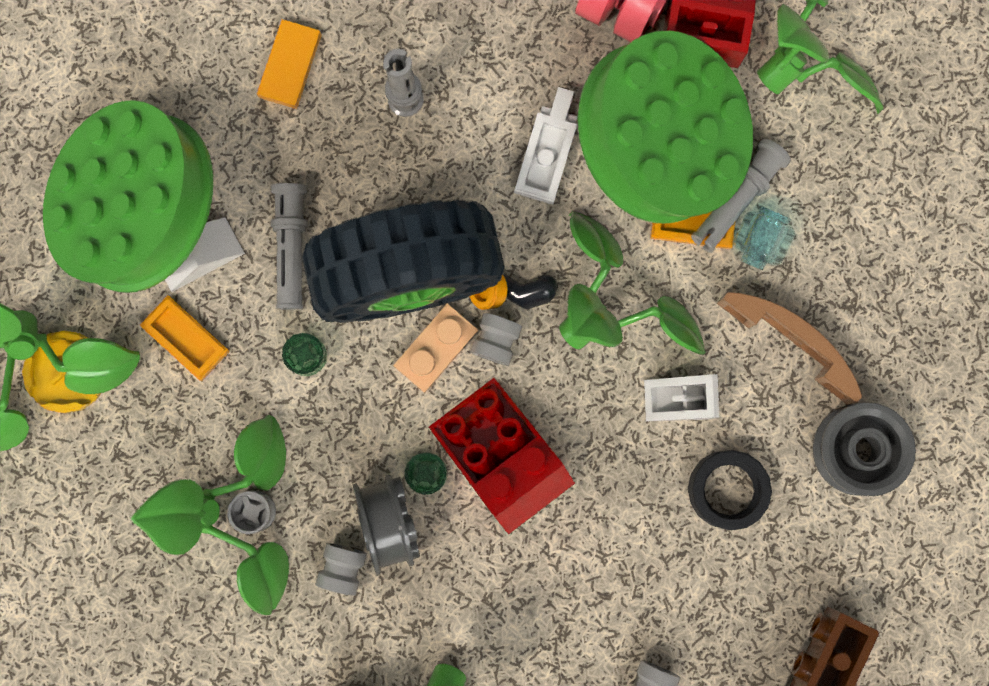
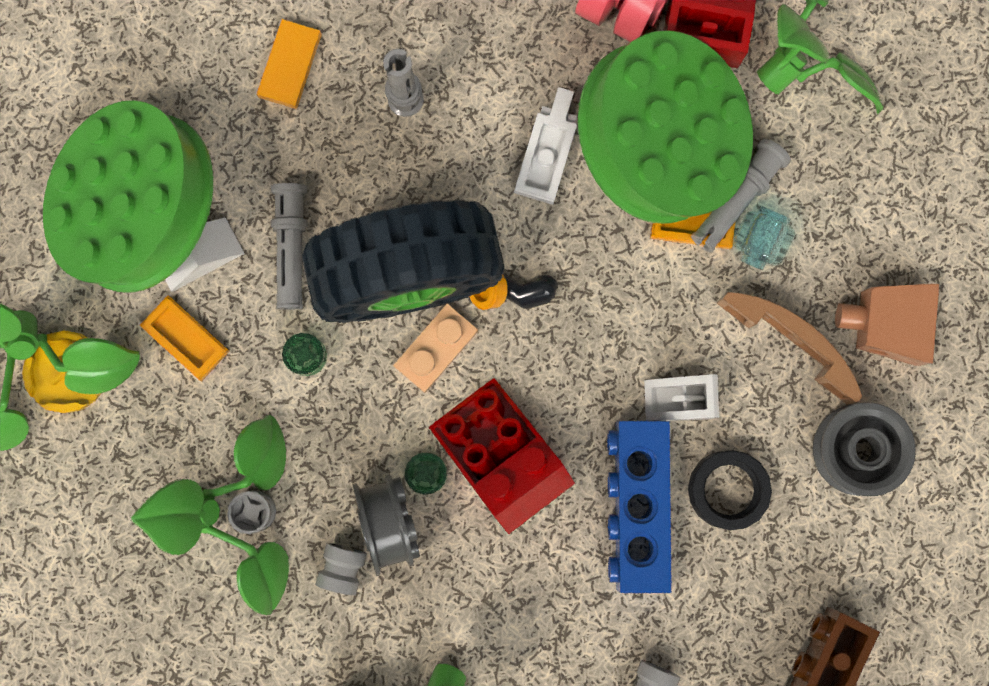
(496, 339): light grey wheel -> none
(590, 319): bright green plant -> none
(653, 571): none -> blue brick
(894, 322): none -> nougat torso

